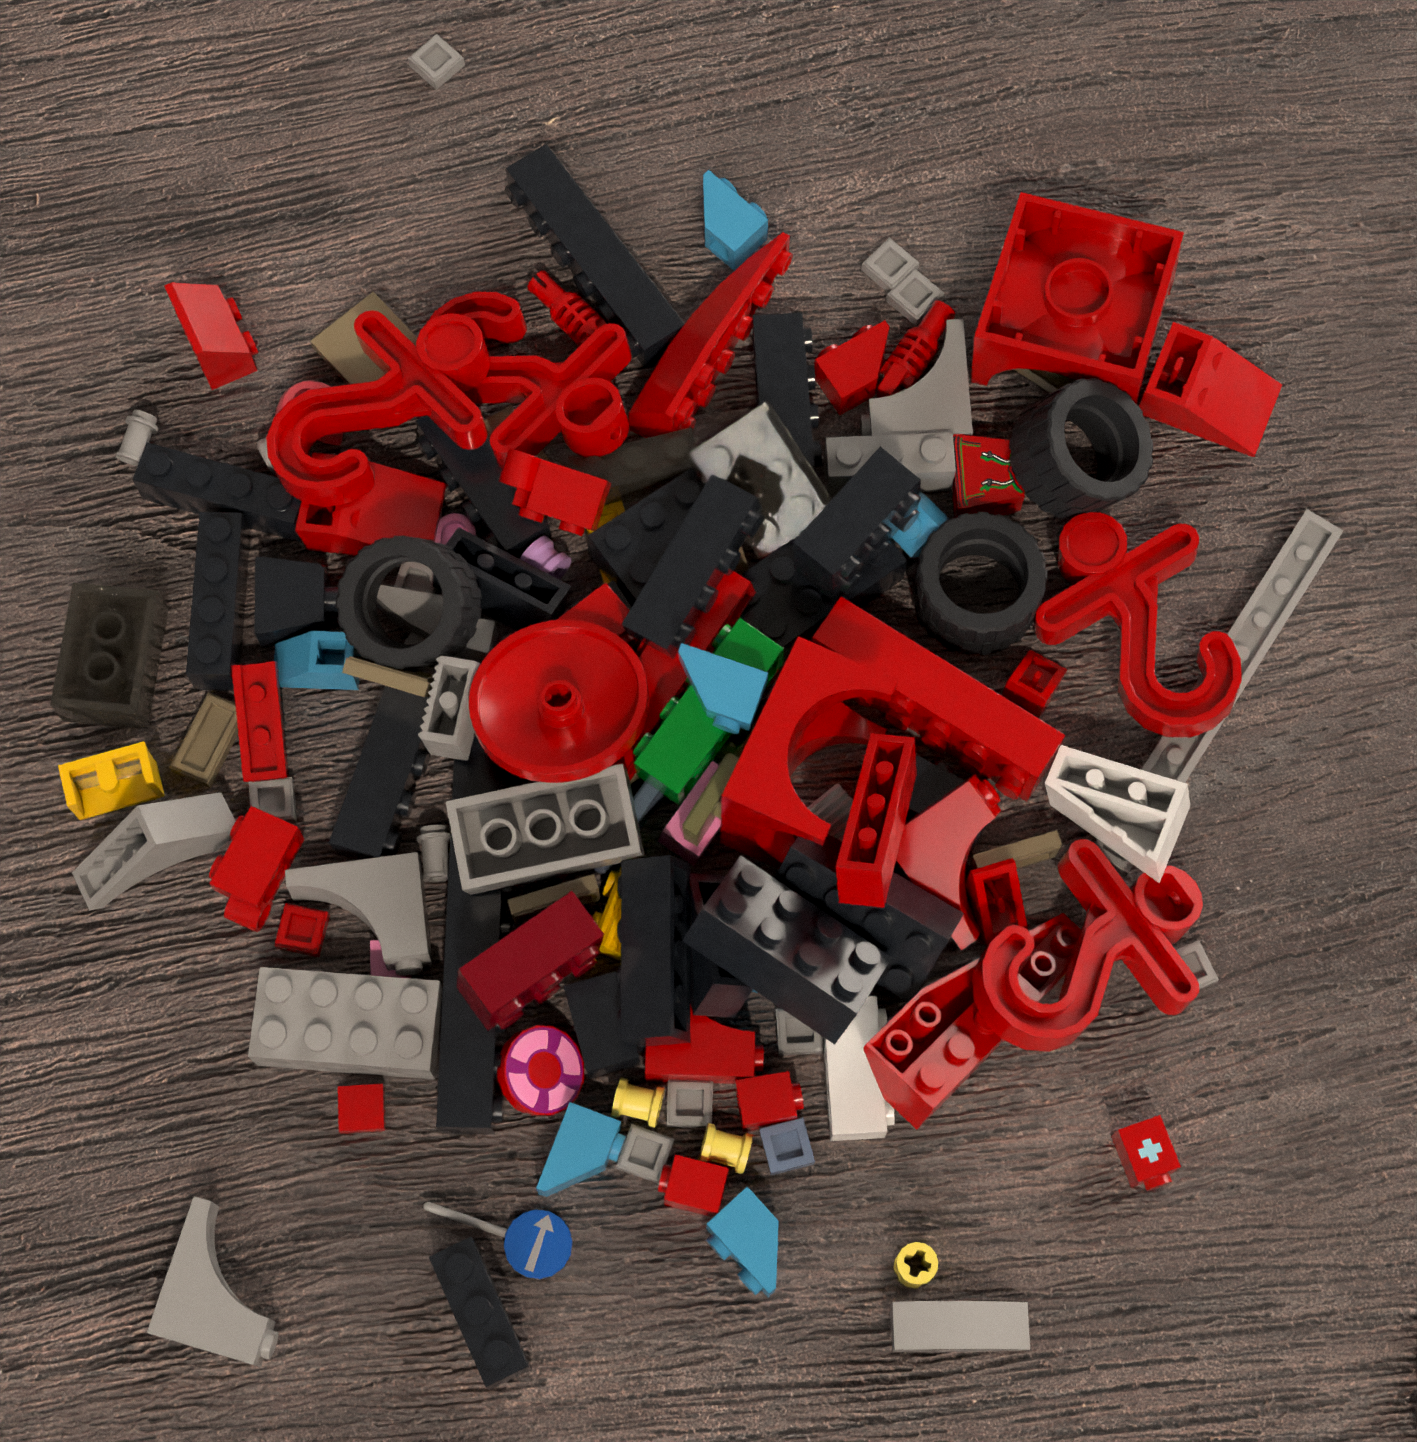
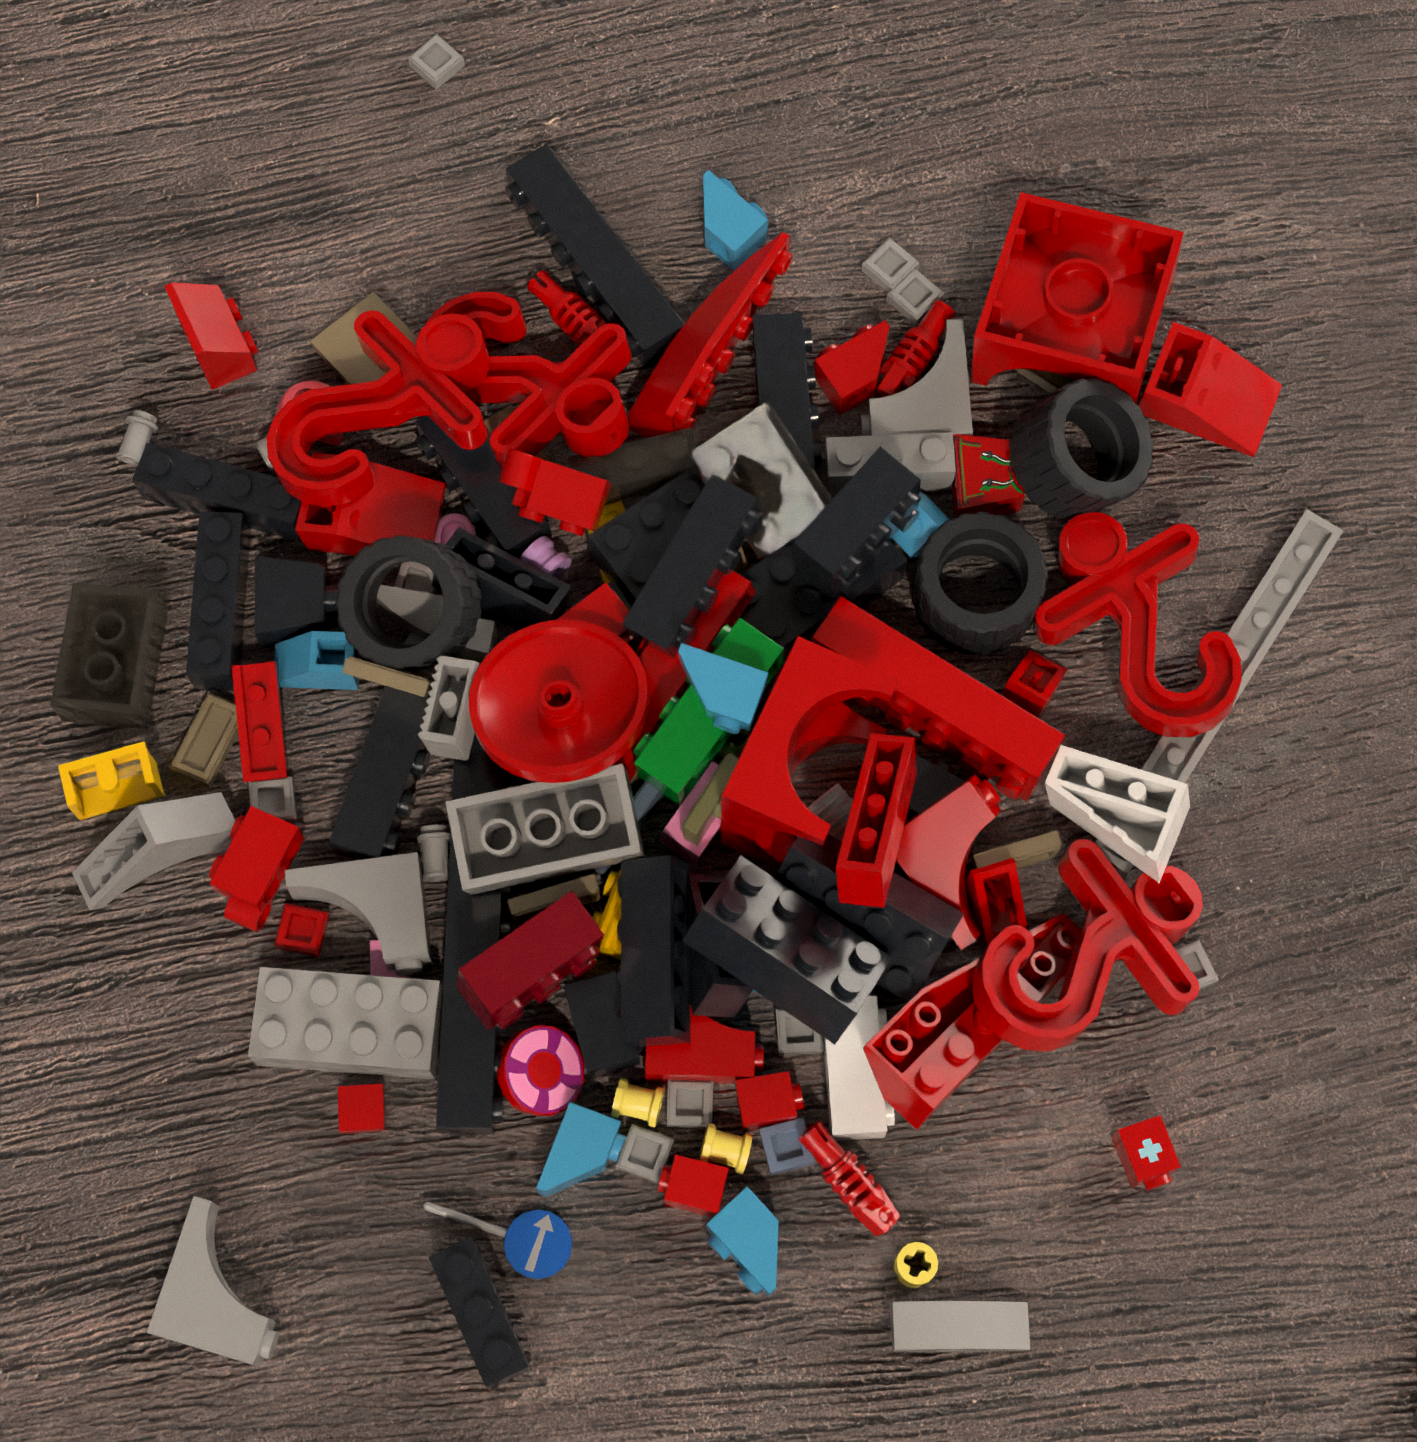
(850, 1180): none -> red hinge

